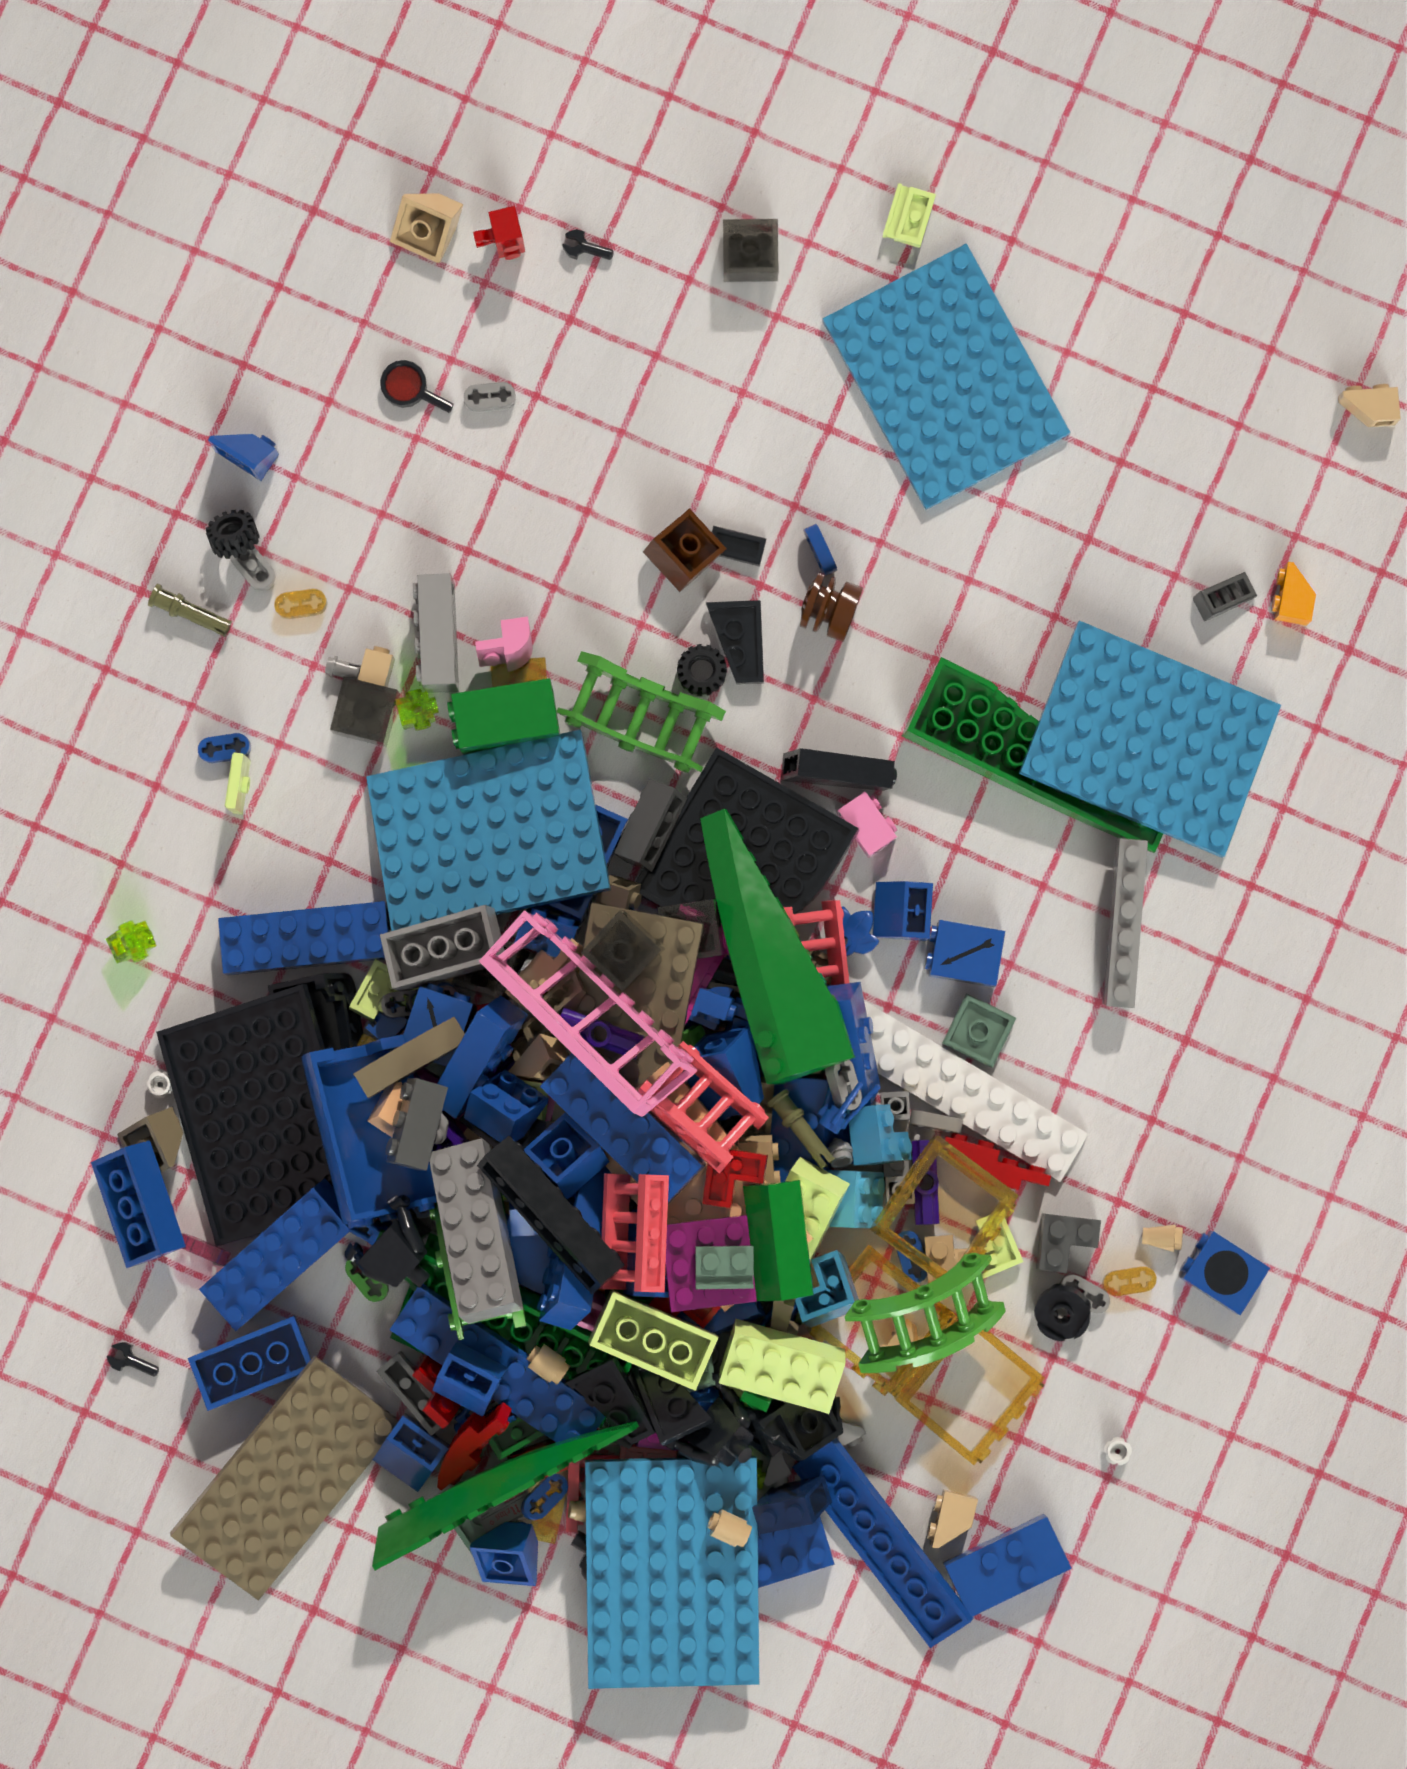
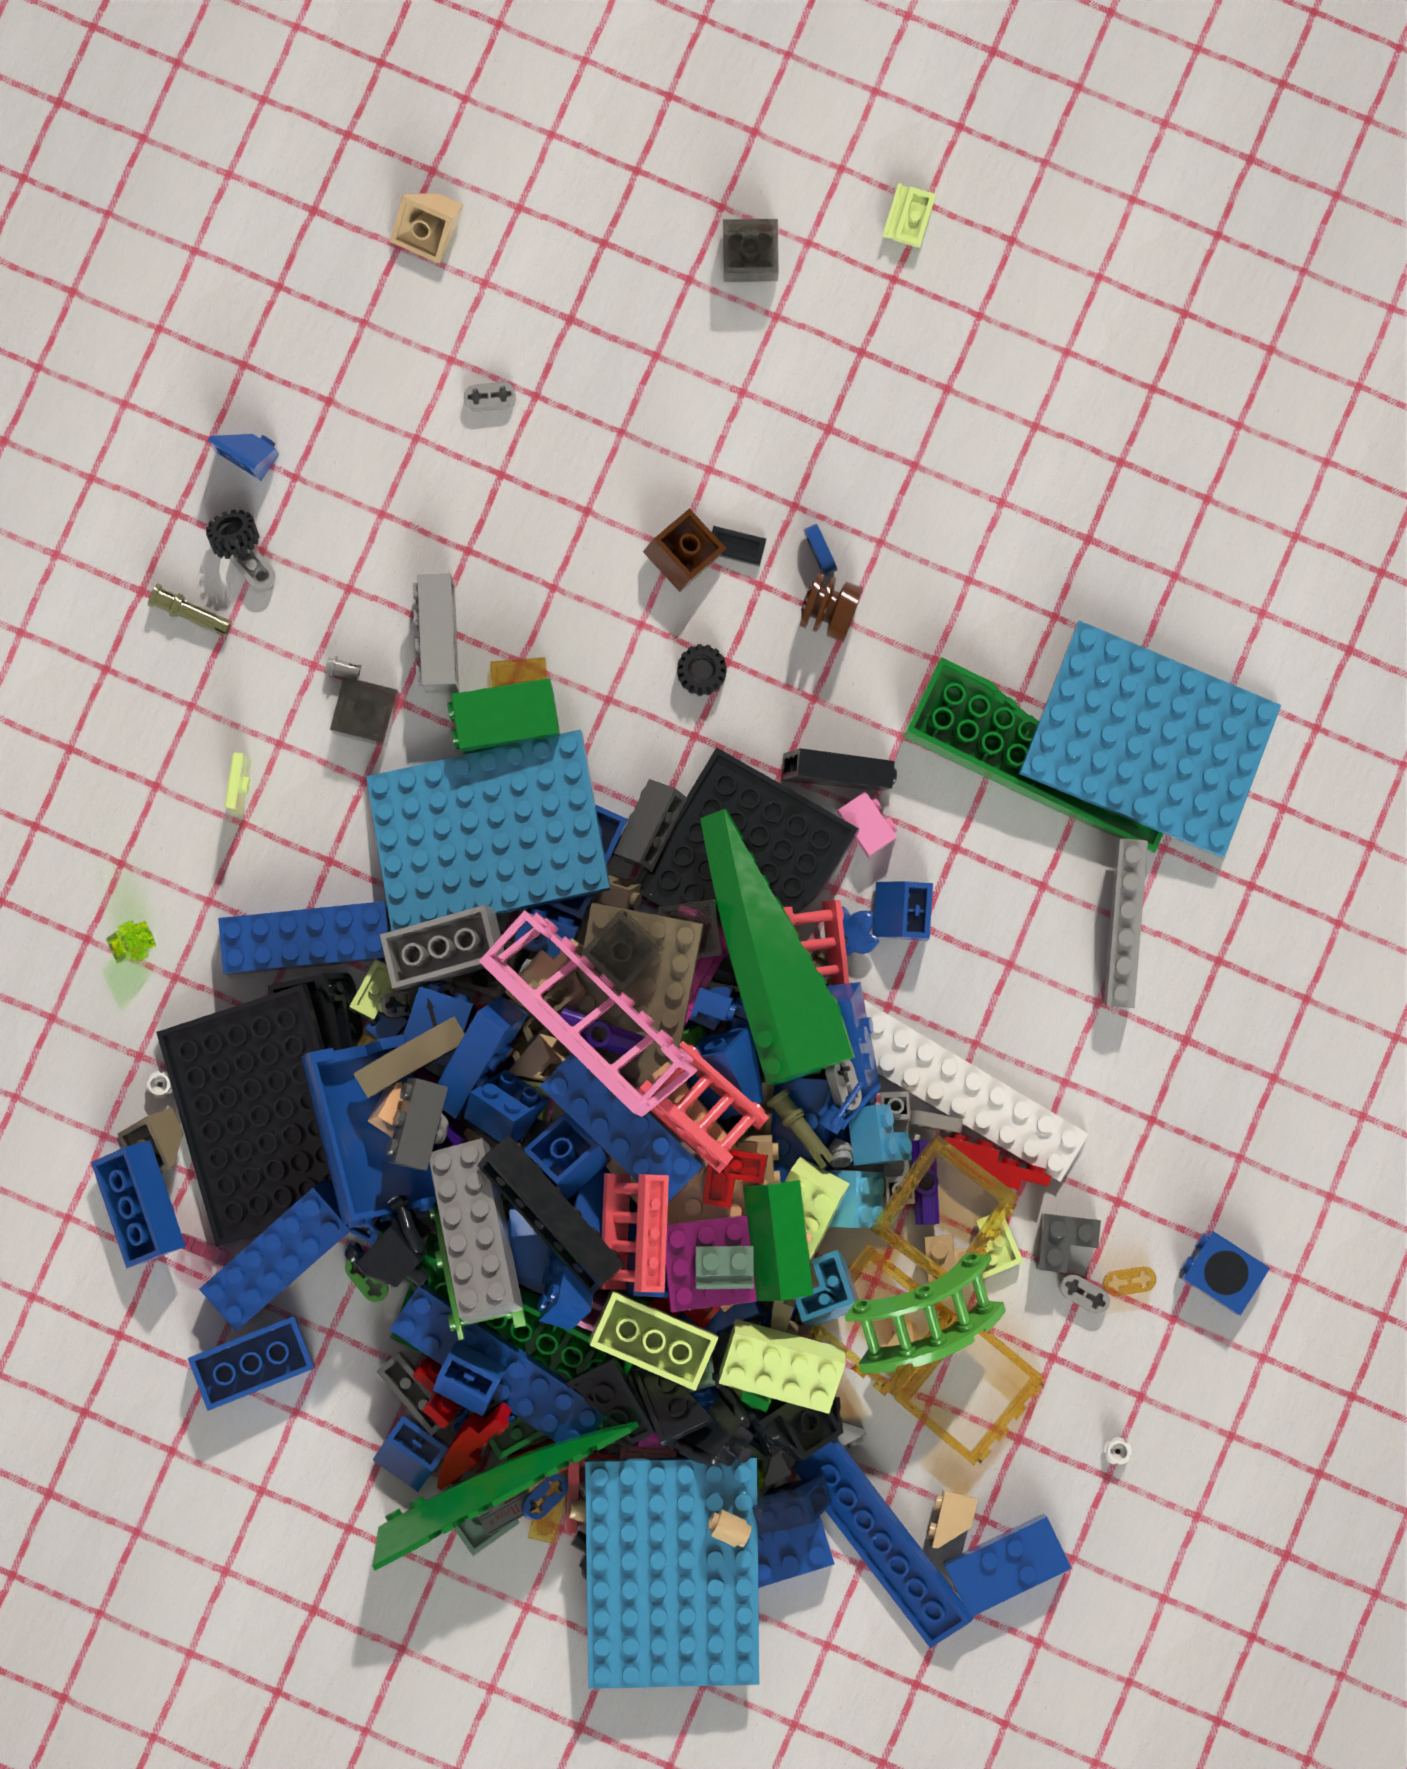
(131, 1360): black bar -> none
(223, 741): blue beam -> none
(285, 1478): dark tan plate -> none
(300, 597): clear yellow beam -> none
(377, 666): tan brick -> none
(406, 385): piece -> none
(407, 706): clear neon green brick -> none
(504, 233): red brick -> none
(507, 1554): blue slope -> none
(512, 649): bright pink brick -> none
(547, 1364): tan brick -> none
(584, 246): black bar -> none
(648, 690): bright green fence -> none
(740, 636): black wing -> none
(905, 1262): blue beam -> none
(946, 376): dark azure plate -> none
(965, 953): blue brick -> none
(979, 1030): sand green plate -> none
(1047, 1315): black plate -> none
(1163, 1237): tan cone -> none
(1208, 603): dark grey slope -> none
(1295, 597): light orange slope -> none
(1372, 406): tan slope -> none

